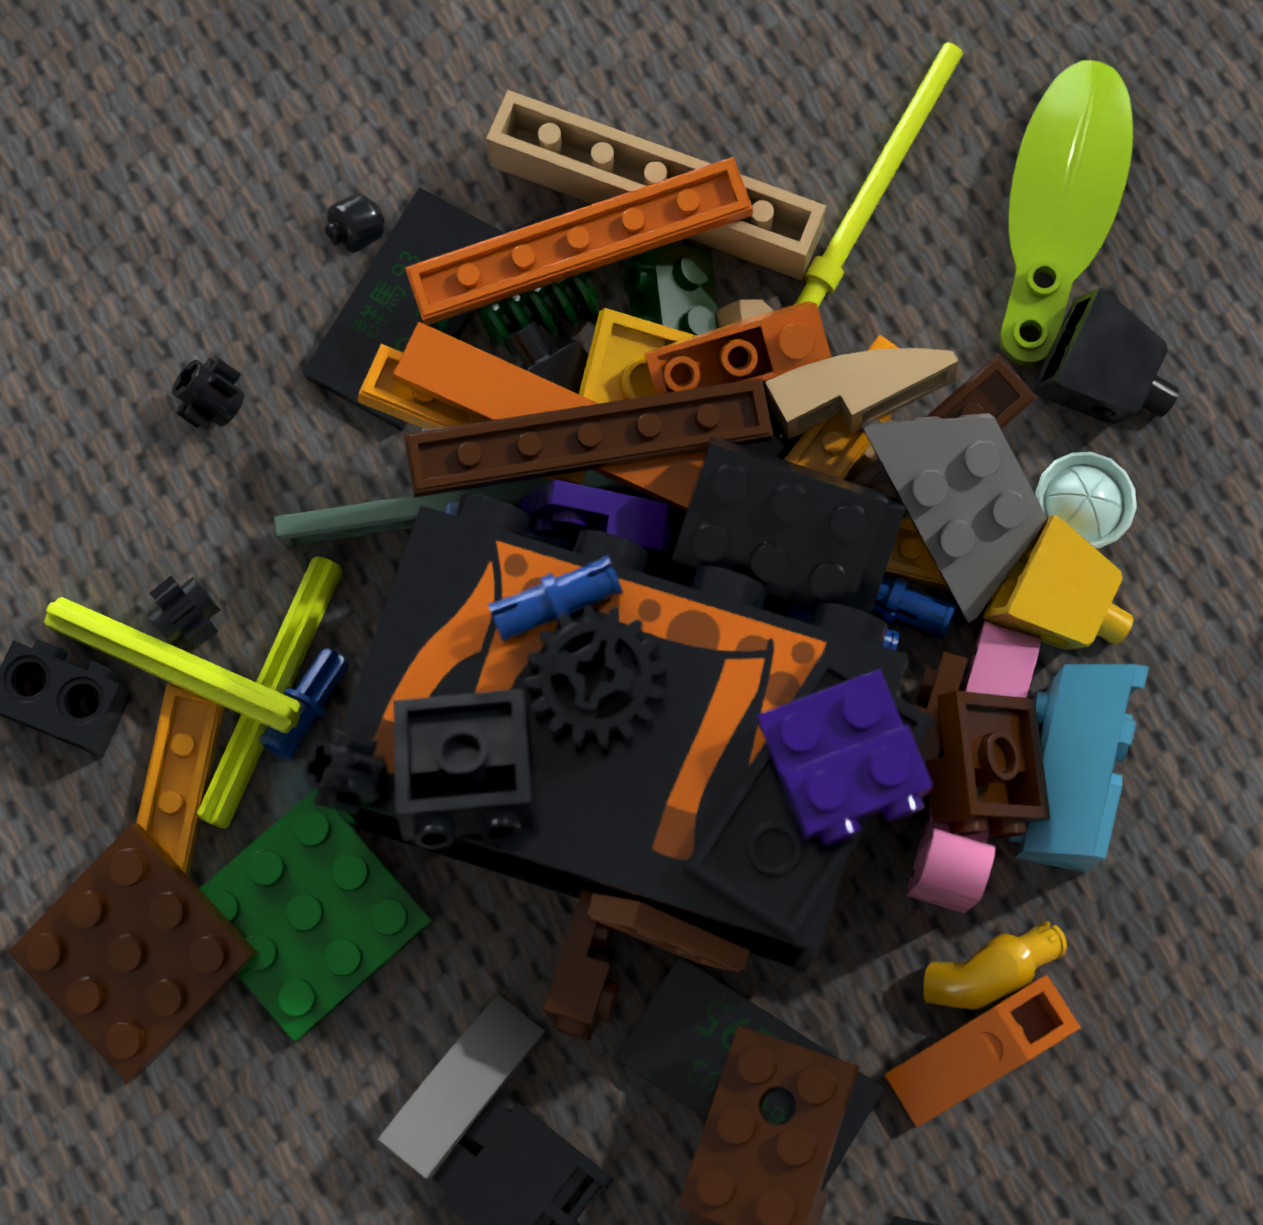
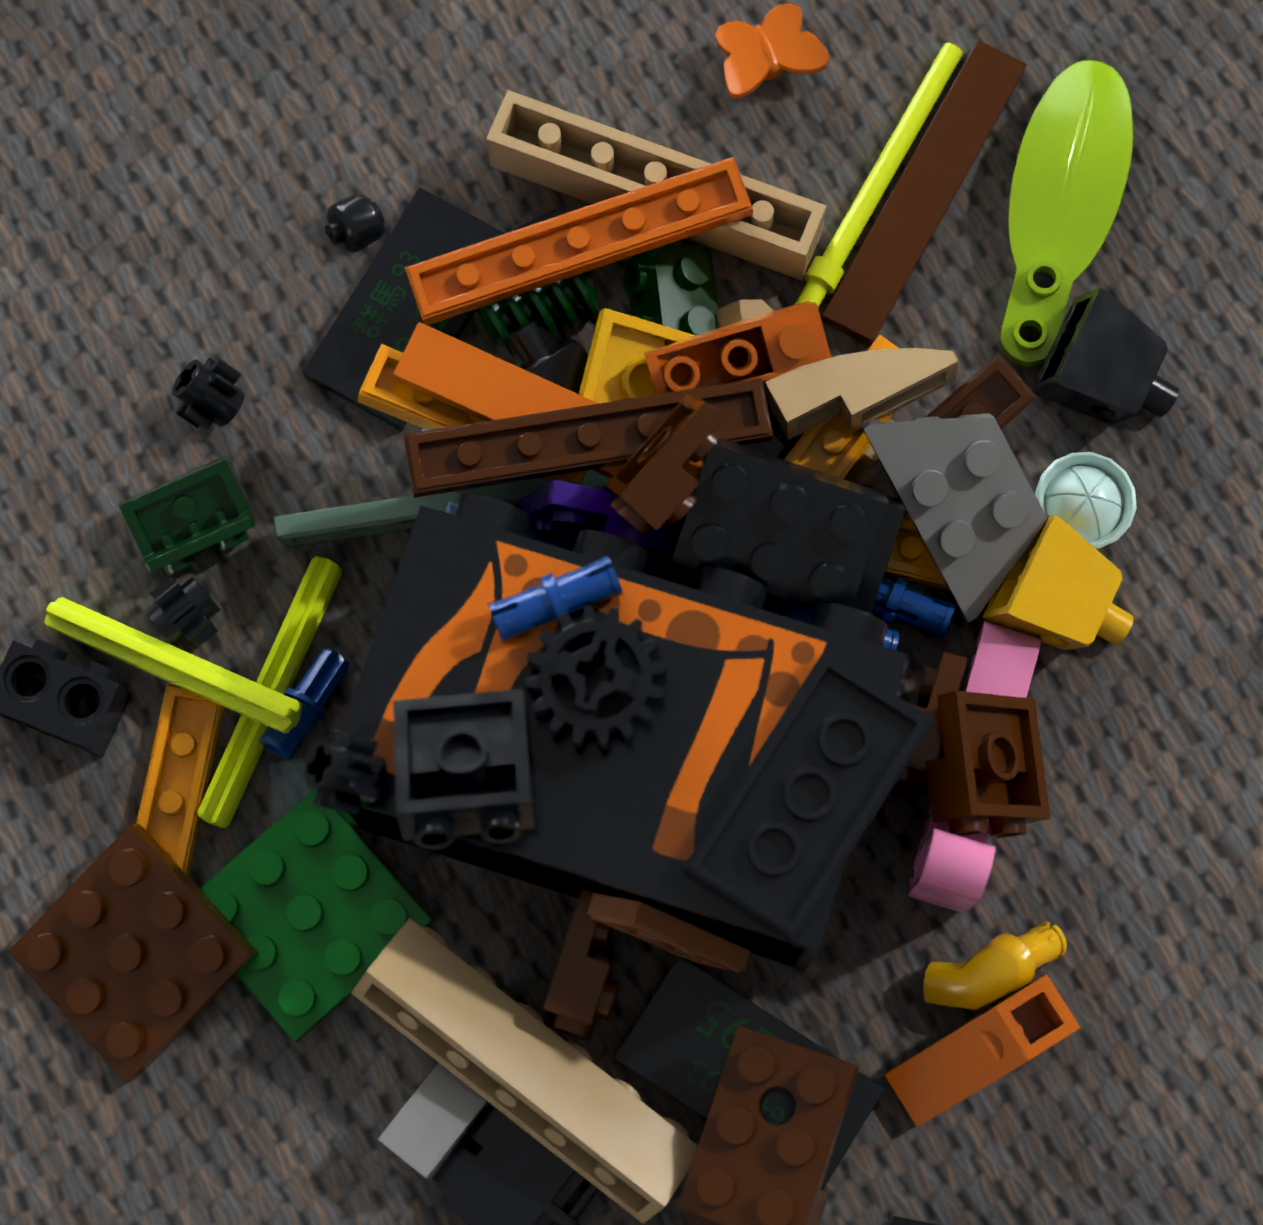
(188, 516): none -> dark green bracket
(527, 1070): none -> tan brick
(652, 482): none -> reddish brown plate
(768, 50): none -> orange animal
(845, 758): dark purple plate -> none
(924, 193): none -> reddish brown tile
(1081, 739): medium azure wedge -> none

